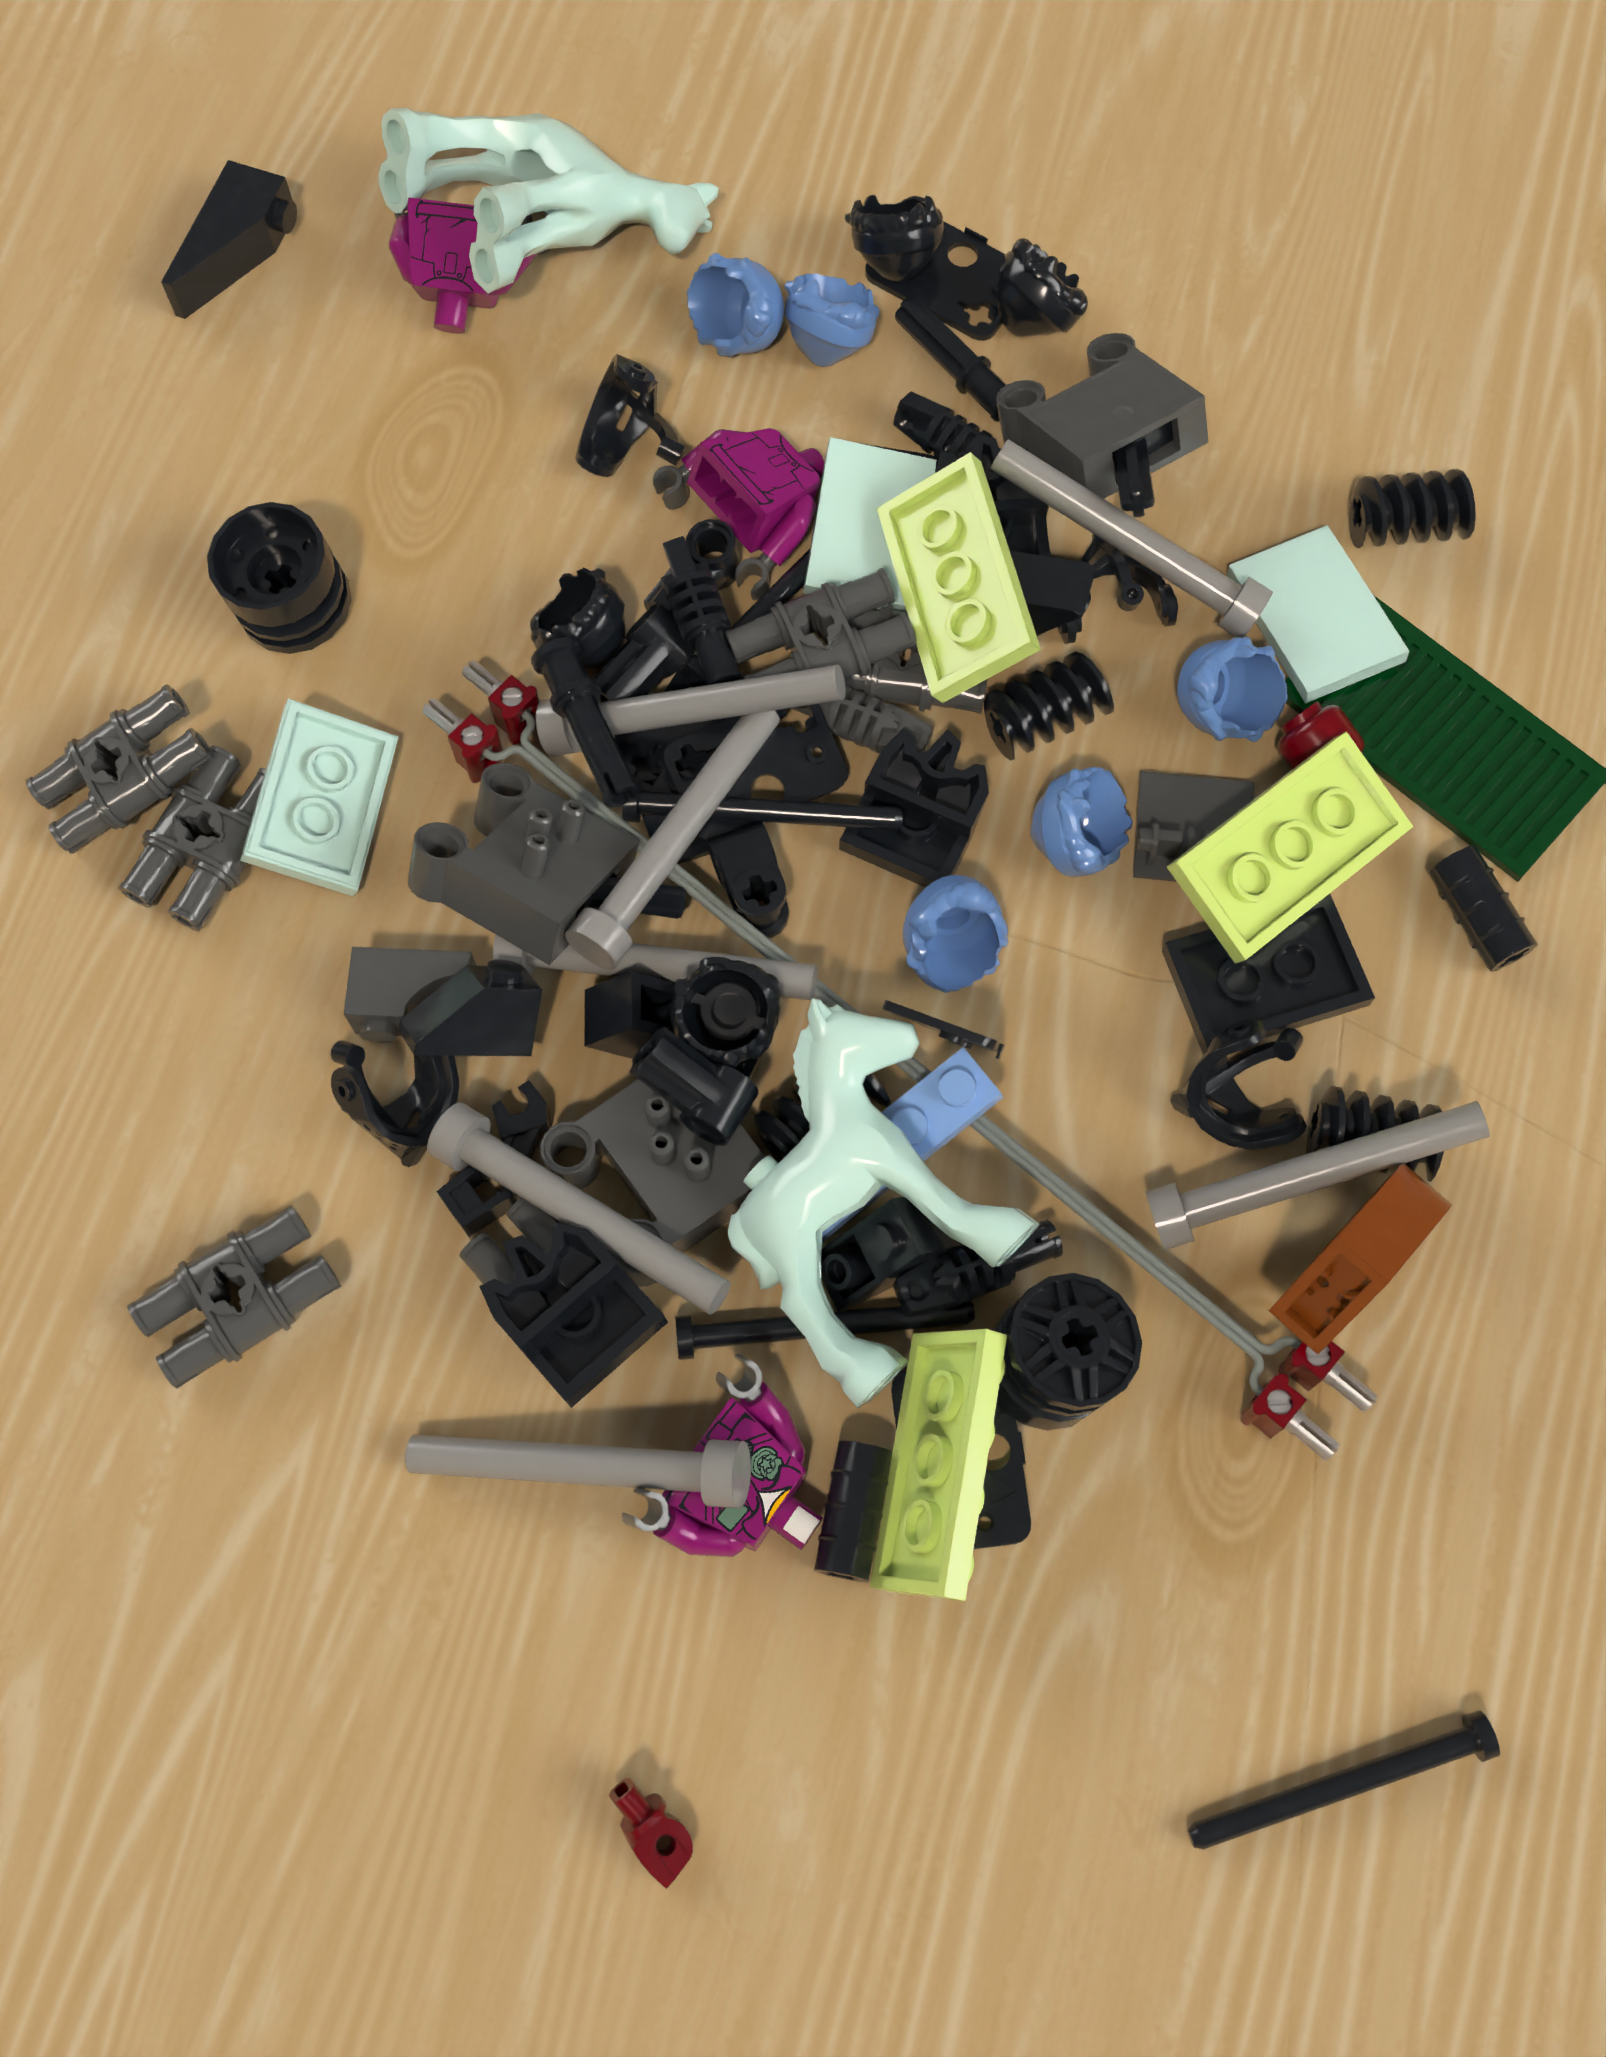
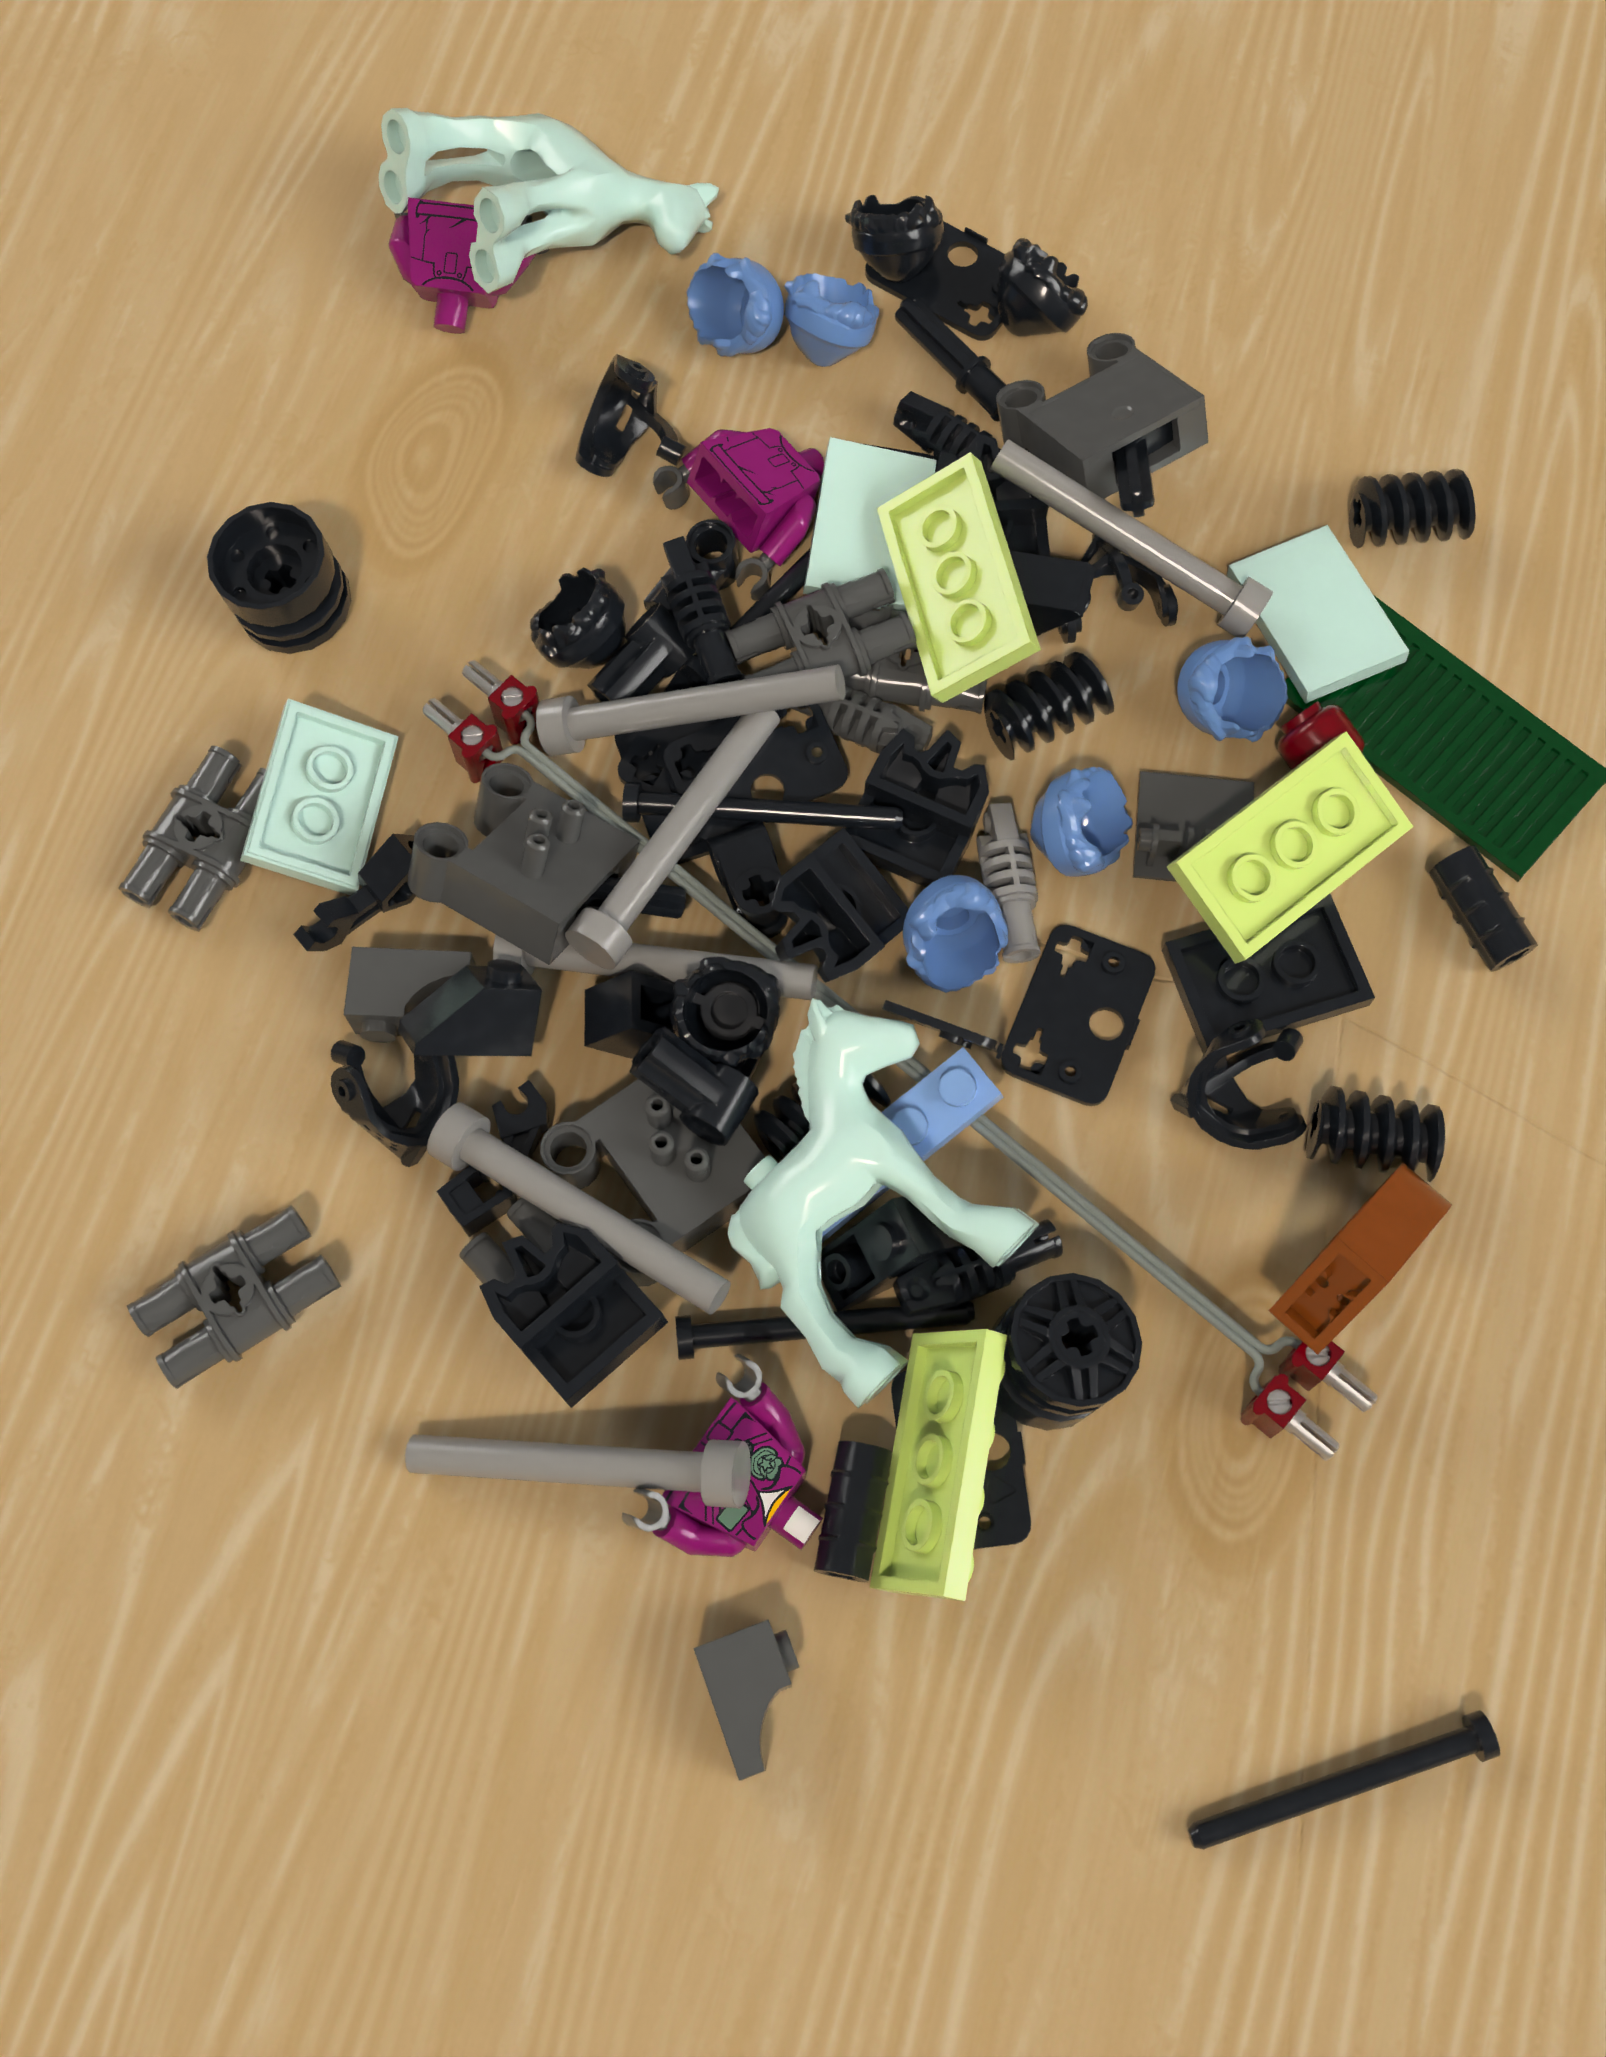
(119, 769): dark grey pin -> none
(230, 236): black slope -> none
(383, 889): none -> black piece
(577, 700): black pin -> none
(644, 1824): dark red piece -> none
(742, 1681): none -> dark grey arch
(838, 908): none -> black plate
(1010, 877): none -> light grey hinge
(1063, 1010): none -> black axle
(1179, 1213): light grey piece -> none

